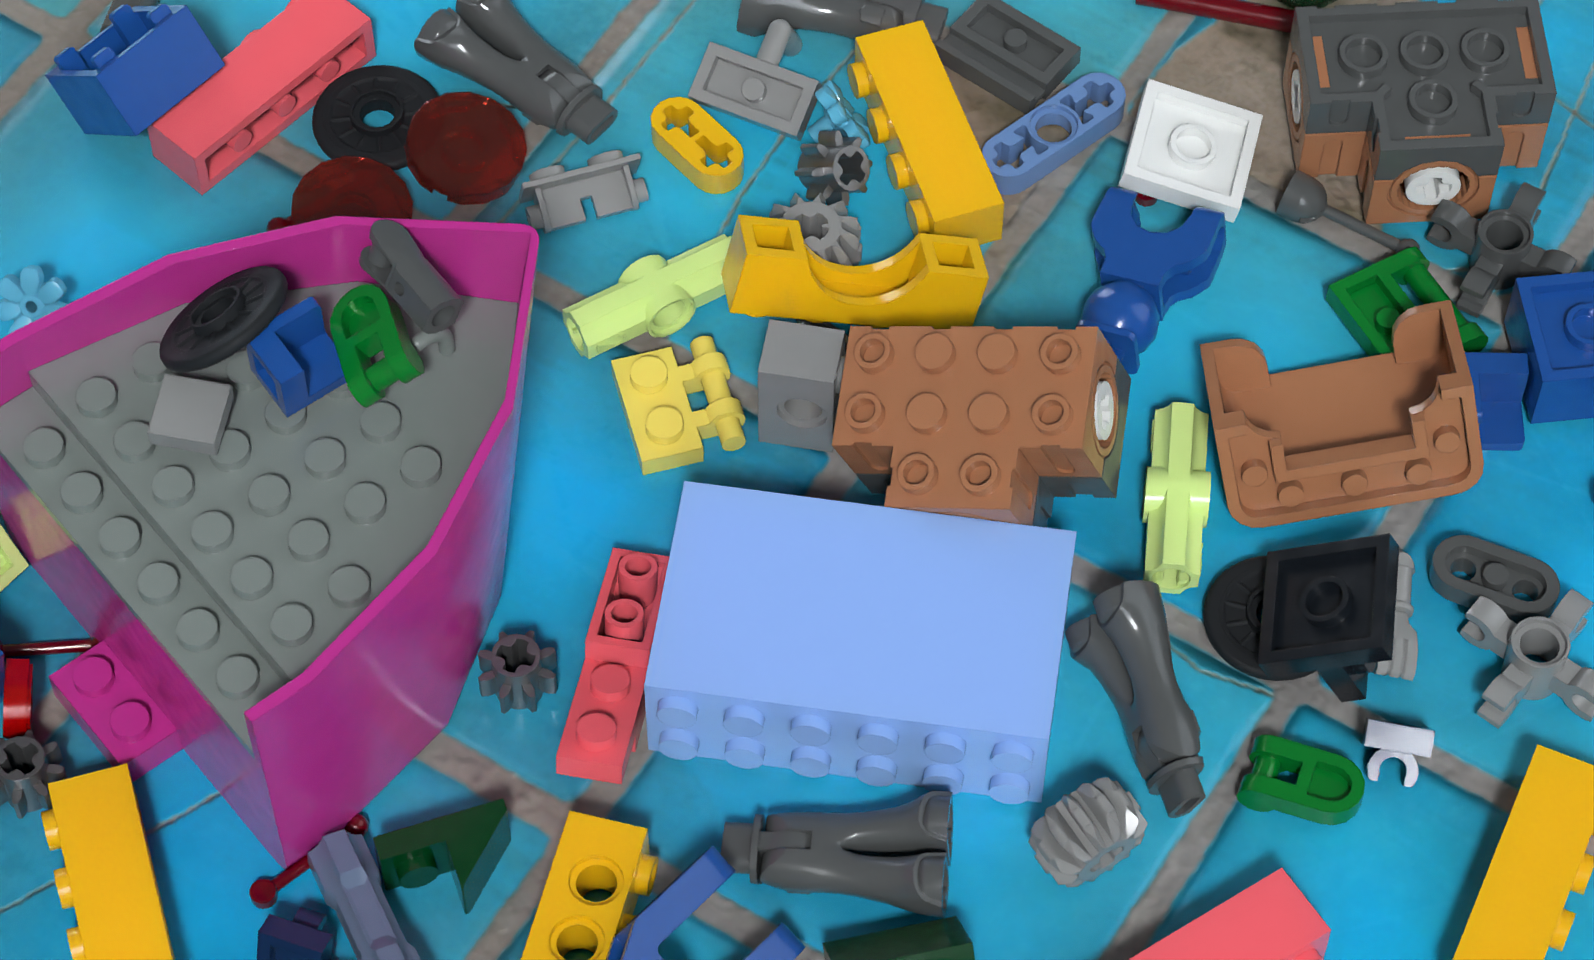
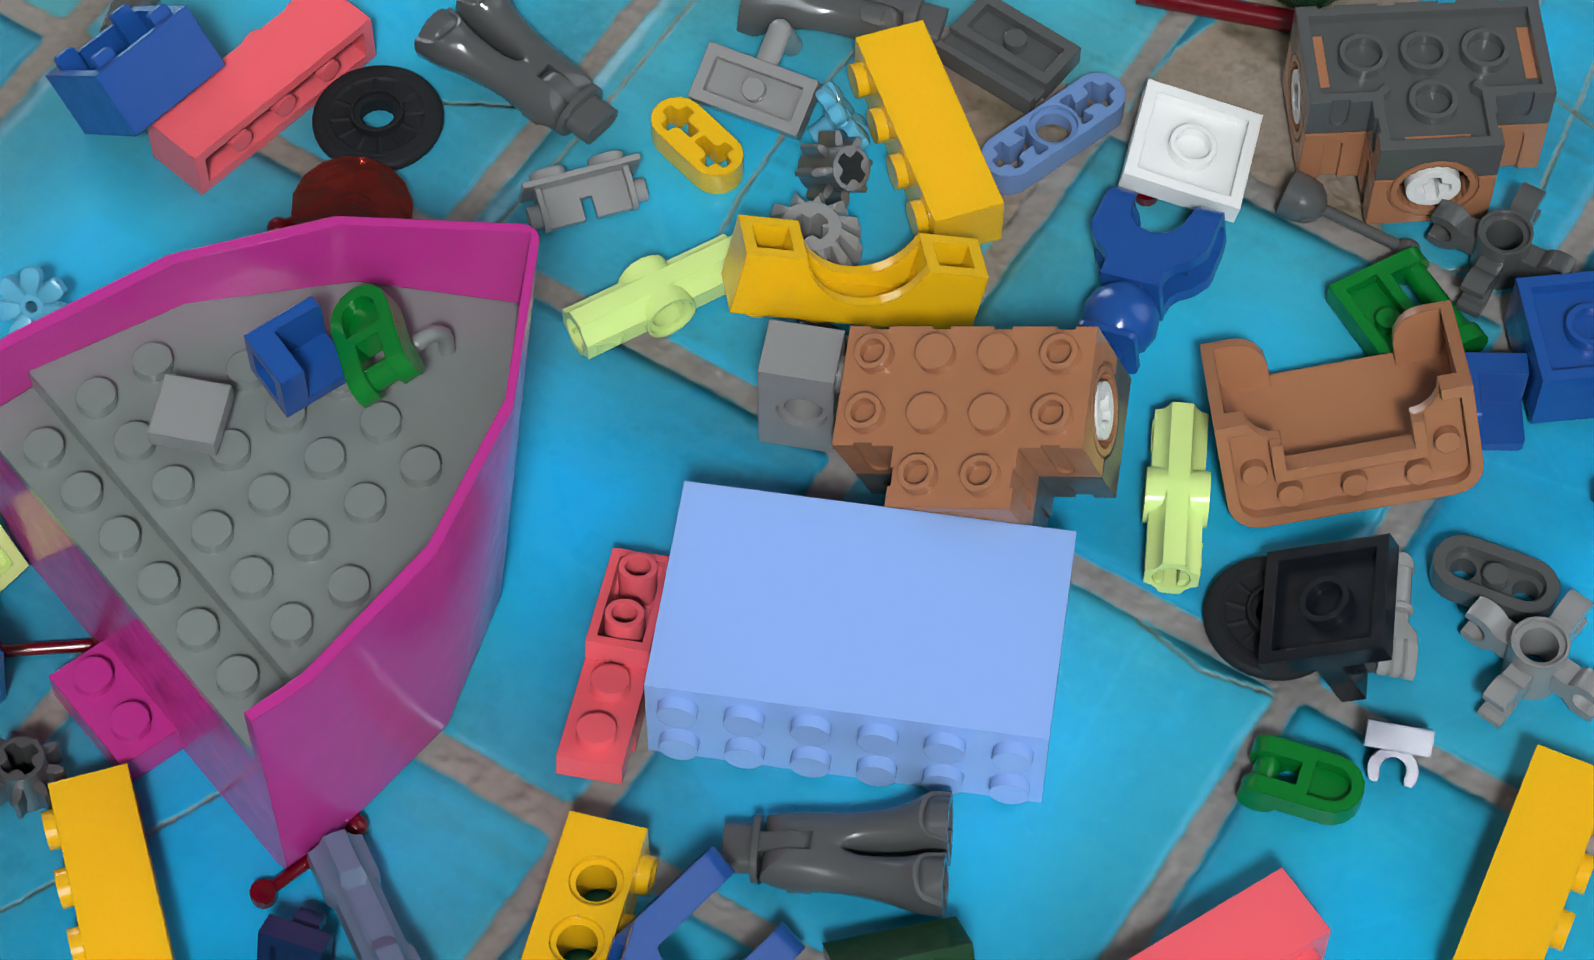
(17, 697): red tile -> none
(223, 319): black wheel -> none
(409, 277): dark grey bar -> none
(460, 842): dark green slope -> none
(465, 147): clear red tile -> none
(517, 671): flat silver gear -> none
(659, 411): light yellow plate -> none
(1087, 832): light grey gear -> none
(1132, 659): dark grey piece -> none

